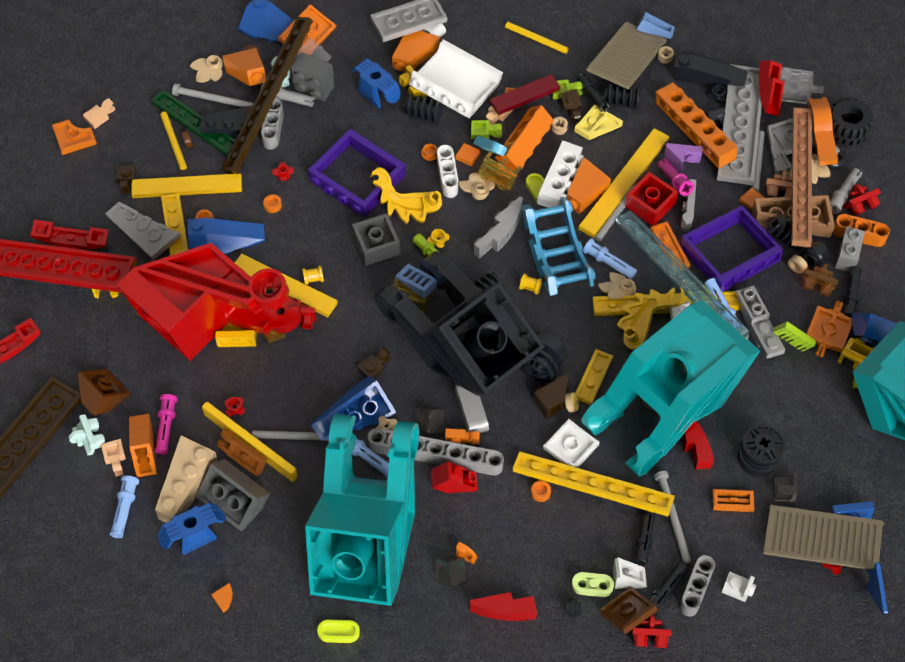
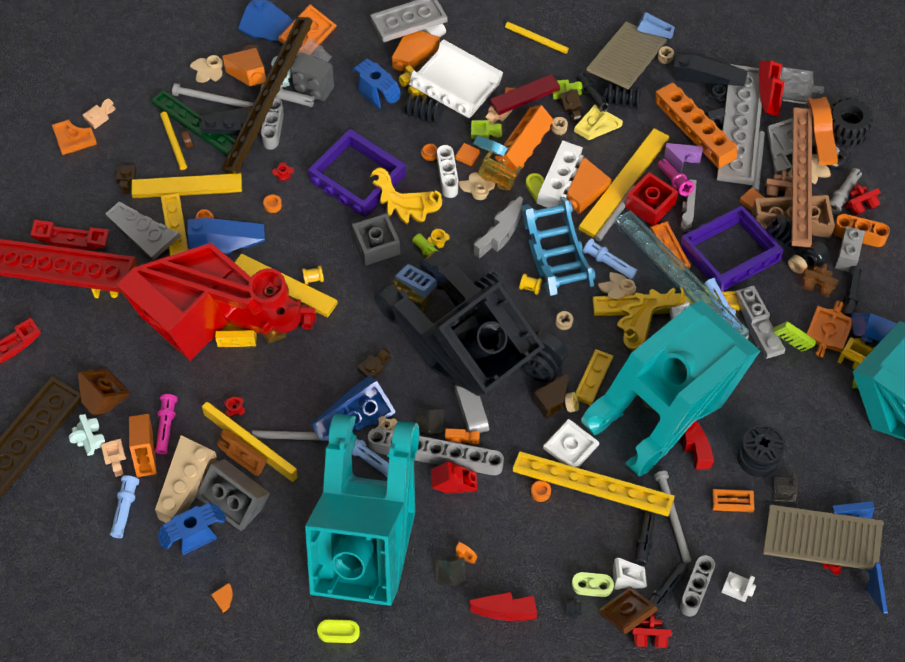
(564, 326): none -> tan bush

